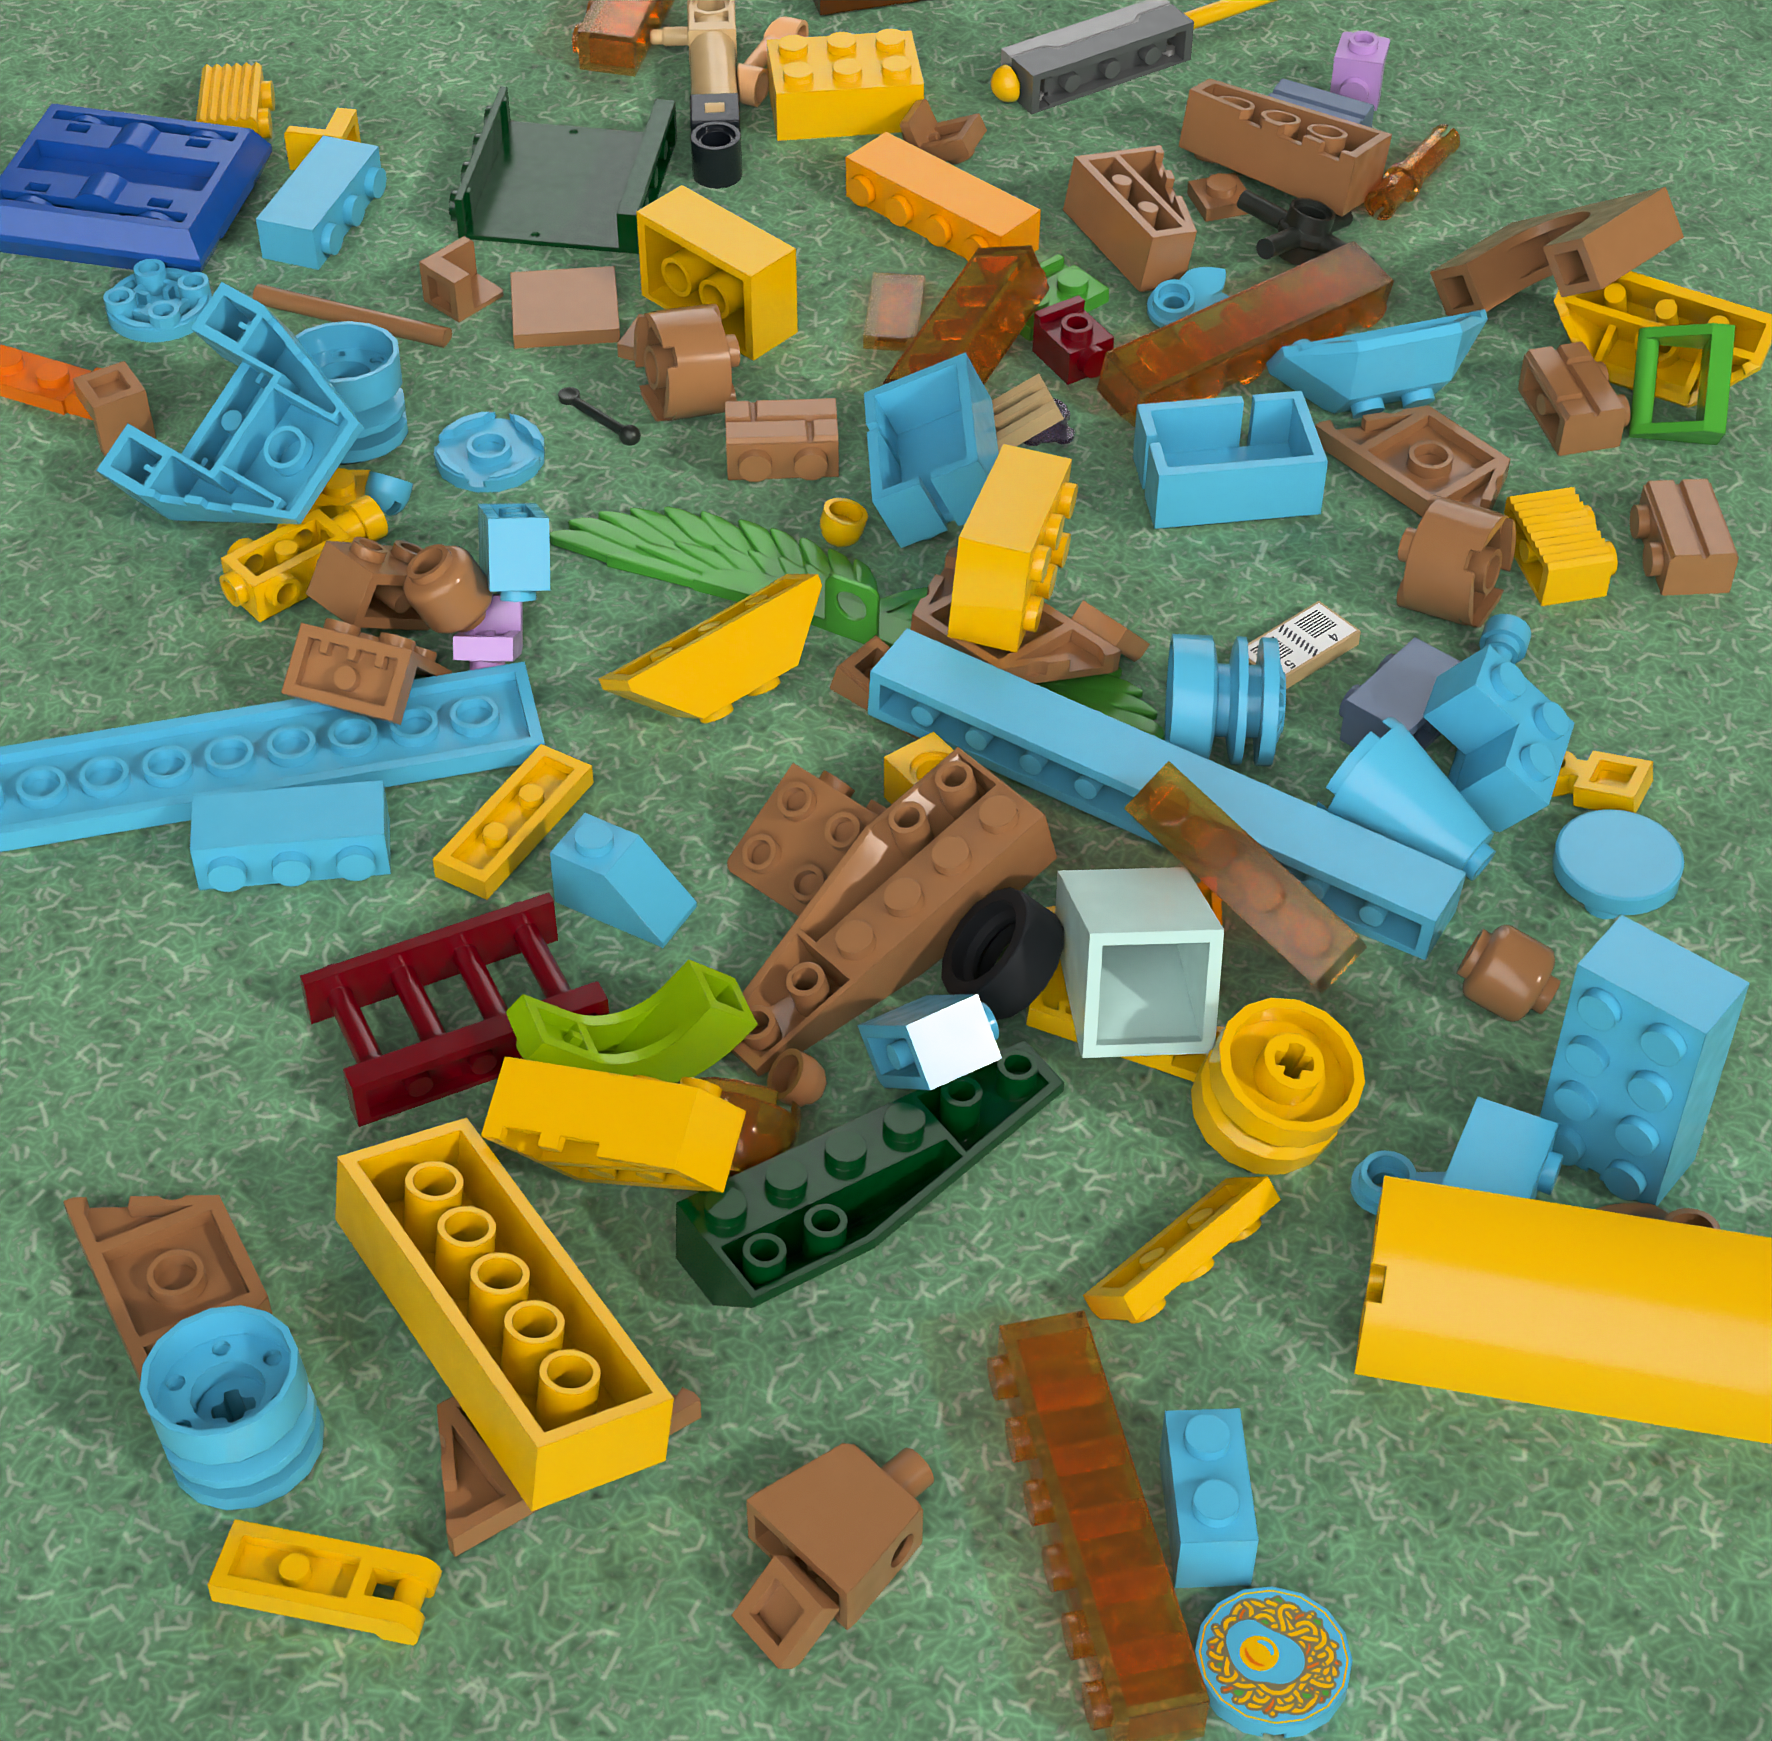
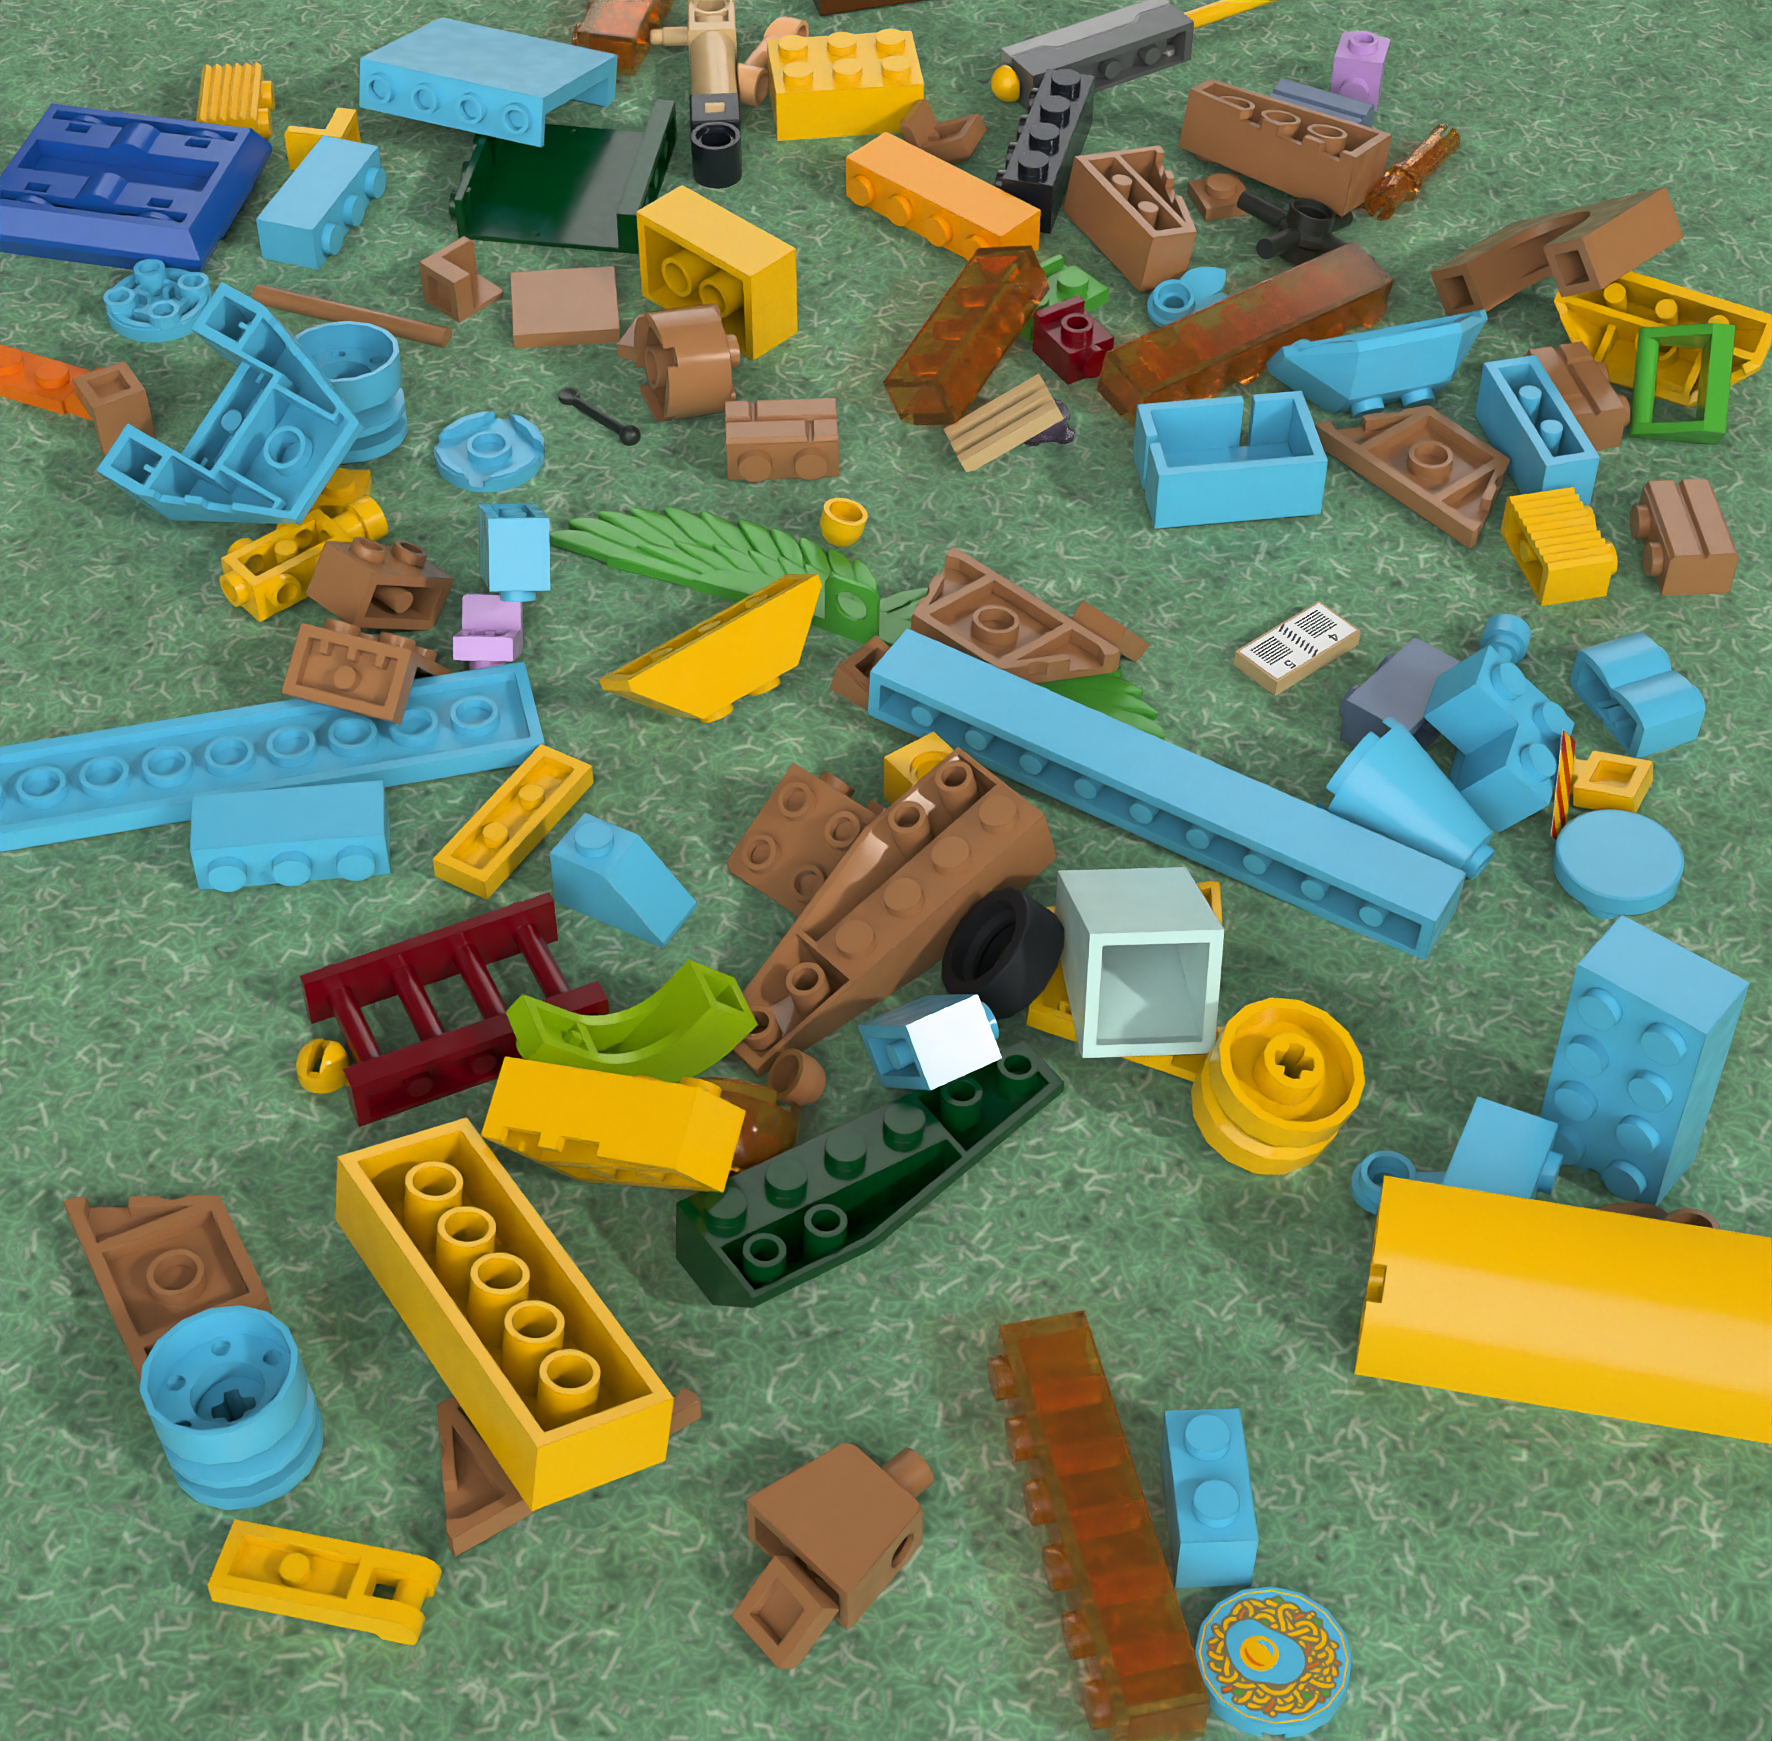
(332, 1065): none -> yellow hinge
(388, 492): medium azure hinge -> none
(447, 589): medium nougat head -> none
(483, 79): none -> medium azure panel
(893, 311): clear orange tile -> none
(929, 448): medium azure piece -> none
(1012, 548): yellow brick -> none
(1048, 141): none -> black brick
(1182, 1250): yellow plate -> none
(1224, 699): medium azure wheel -> none
(1246, 877): clear orange brick -> none
(1455, 561): medium nougat brick -> none
(1509, 973): medium nougat head -> none
(1535, 428): none -> medium azure brick
(1563, 784): none -> sticker
(1638, 694): none -> medium azure brick

